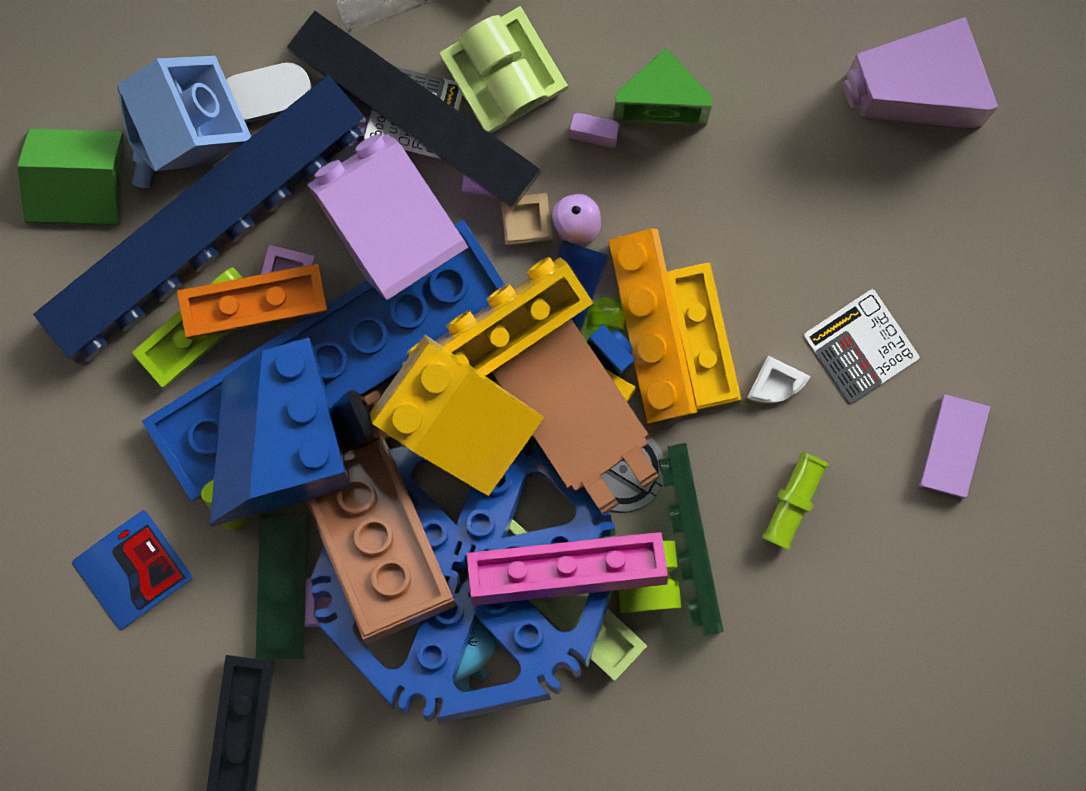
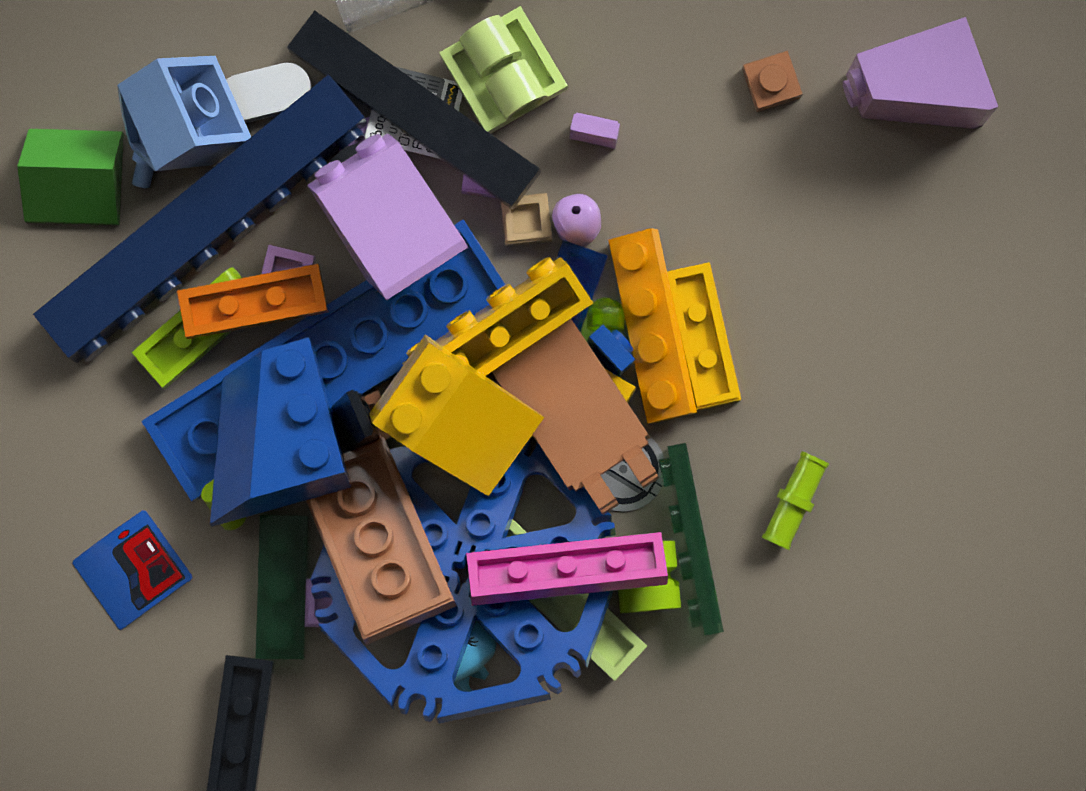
(663, 94): bright green slope -> none
(772, 81): none -> nougat plate
(776, 382): white tile -> none
(861, 346): sticker -> none
(954, 446): lavender tile -> none

